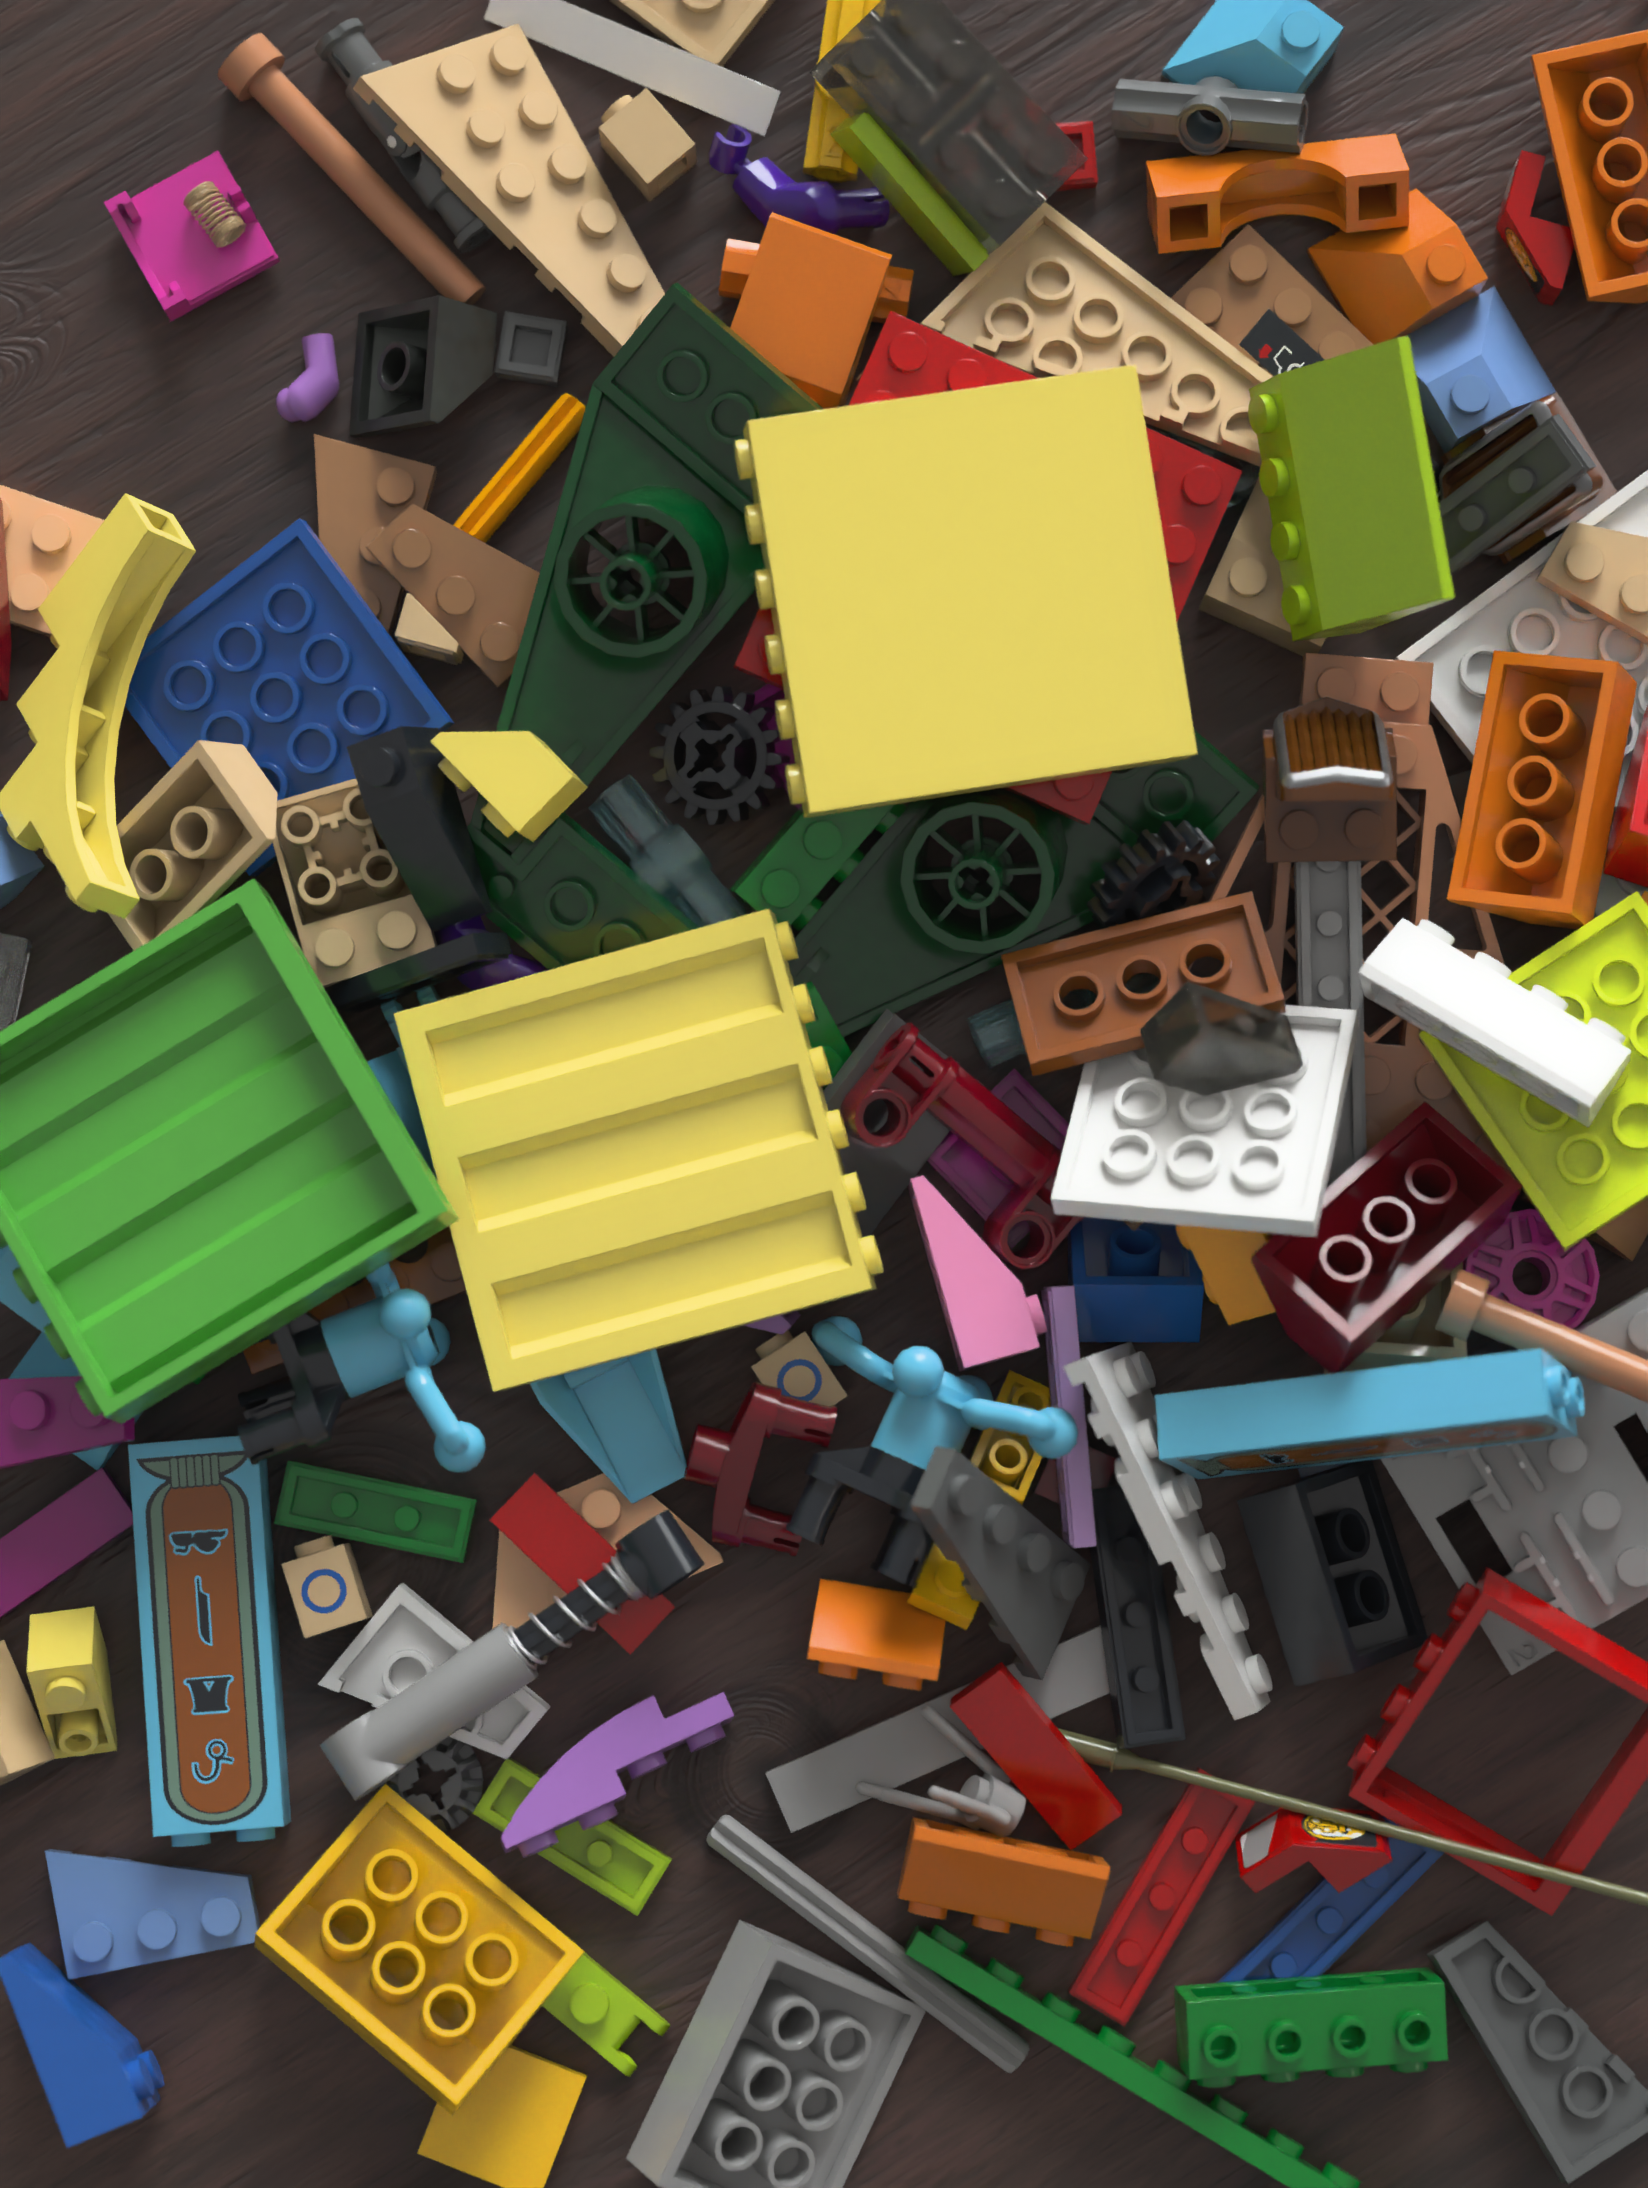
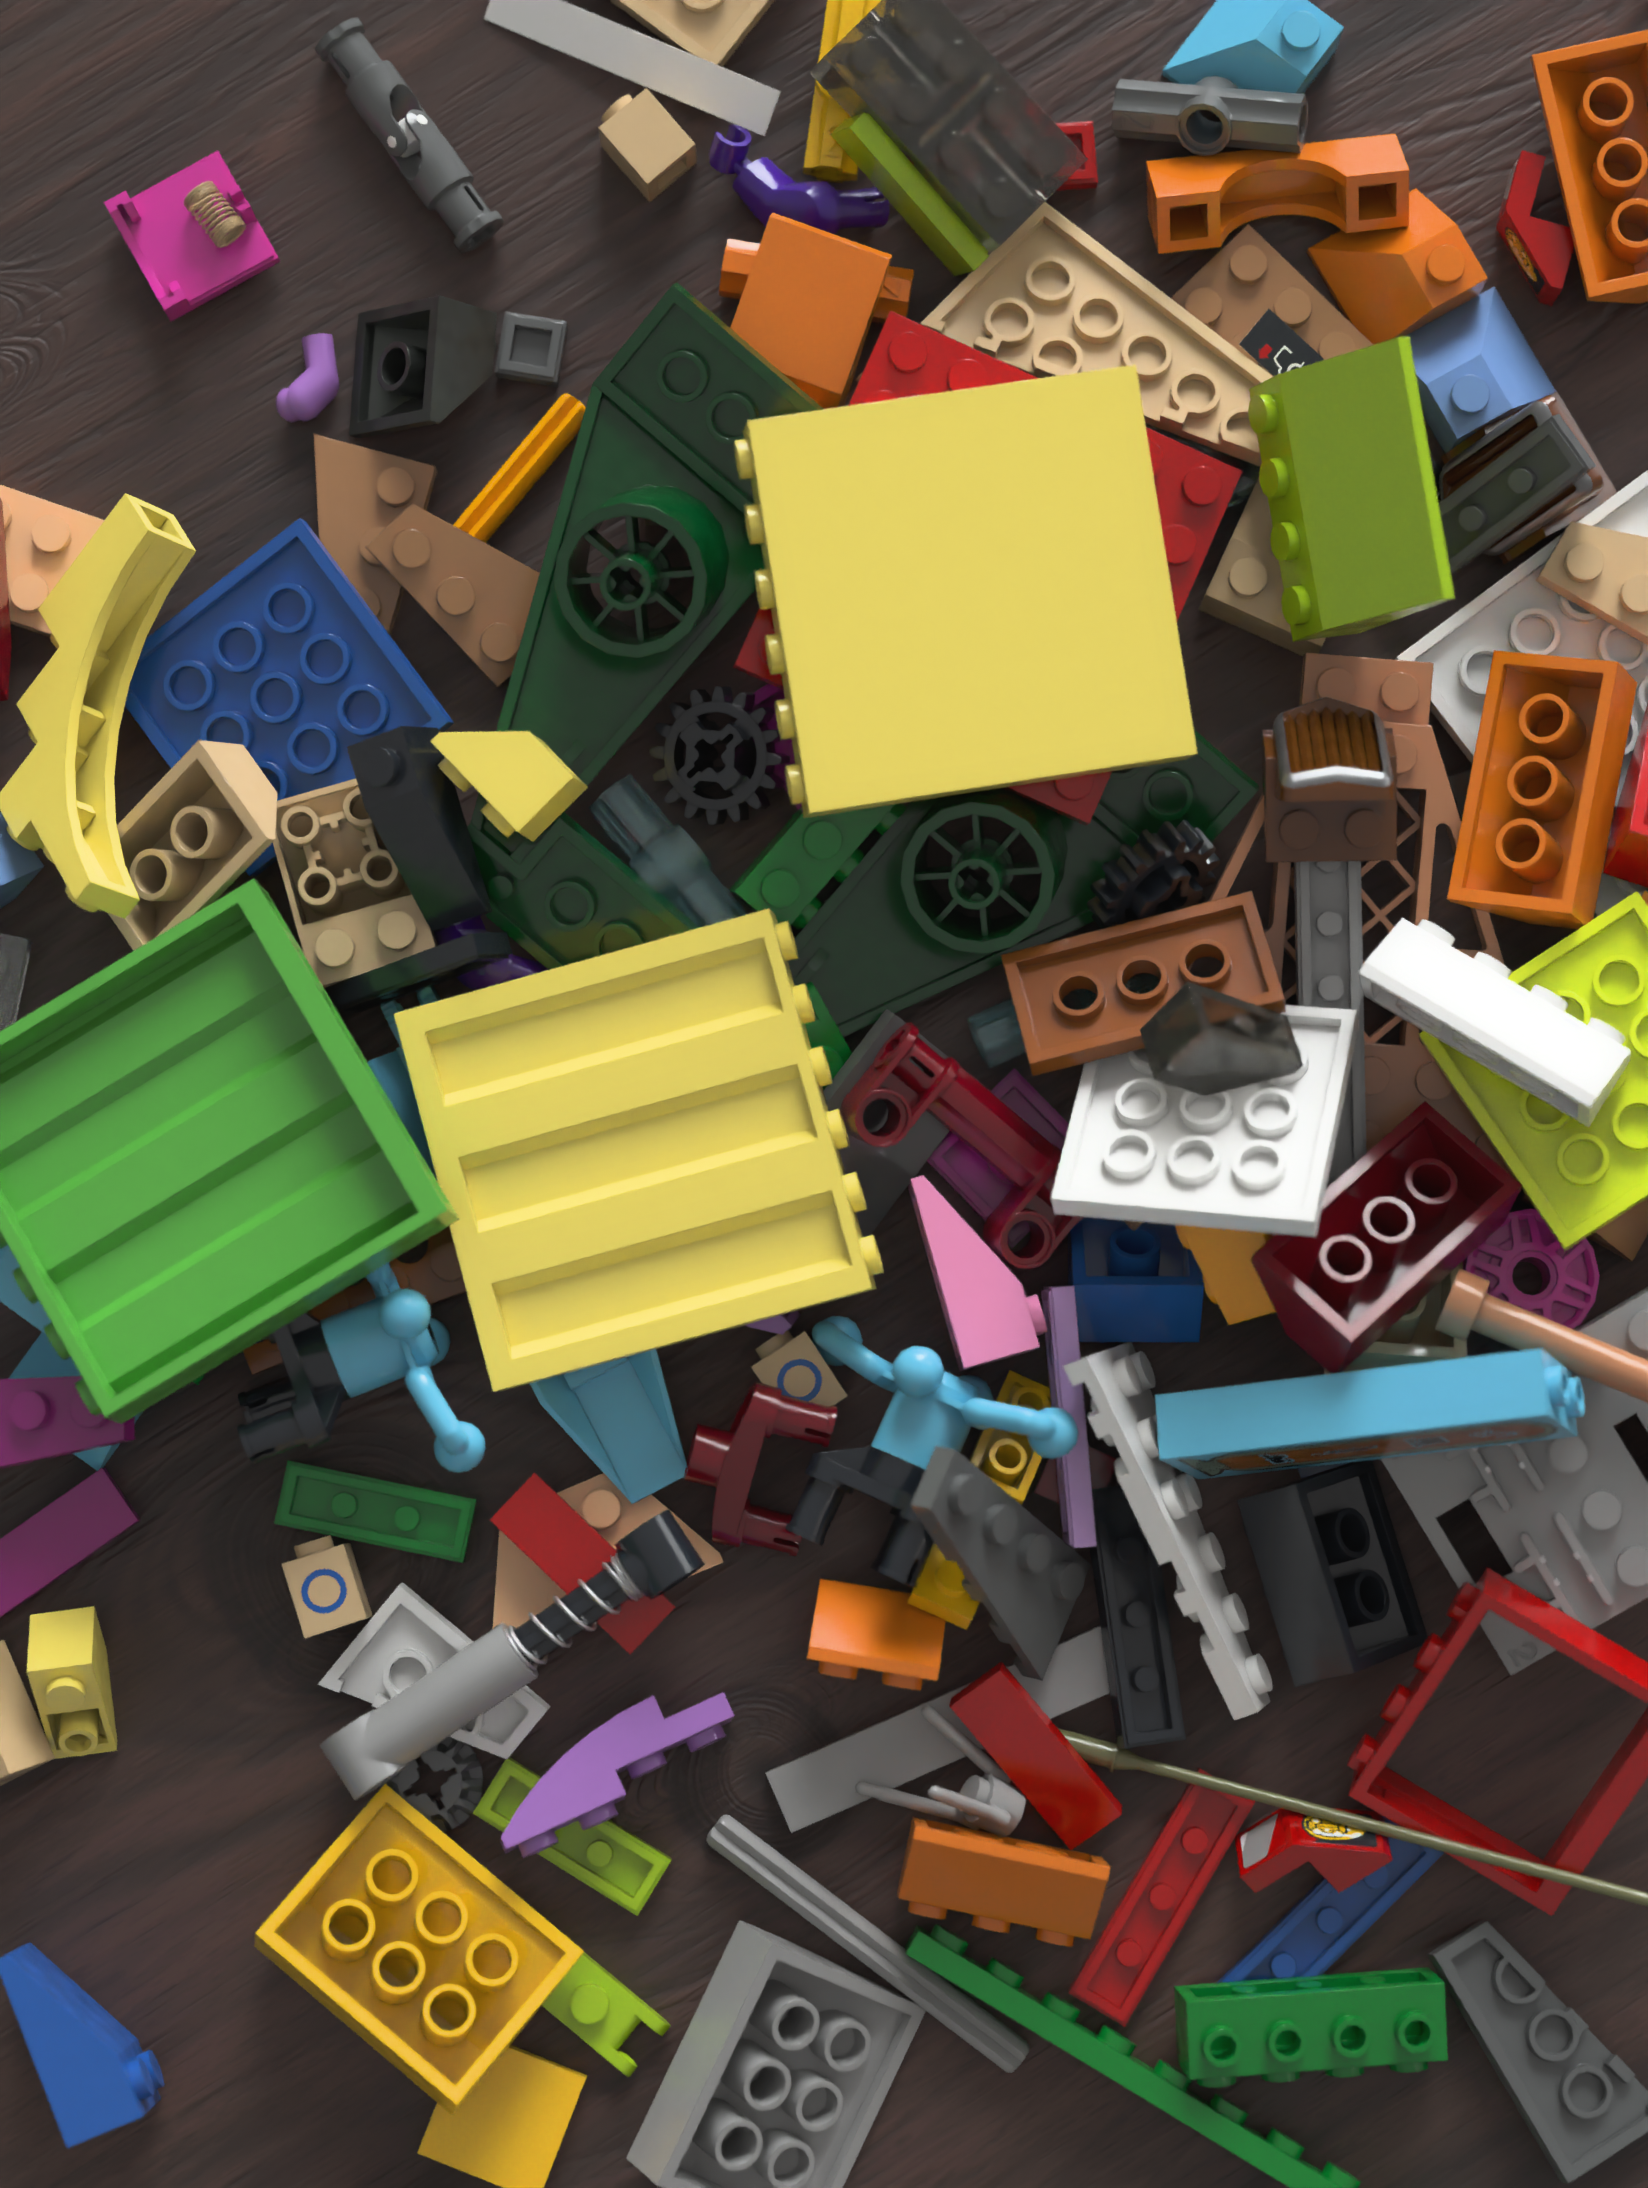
(145, 1913): medium blue wing -> none
(209, 1641): brick -> none
(256, 73): nougat piece -> none
(424, 636): tan slope -> none
(523, 171): tan wing -> none

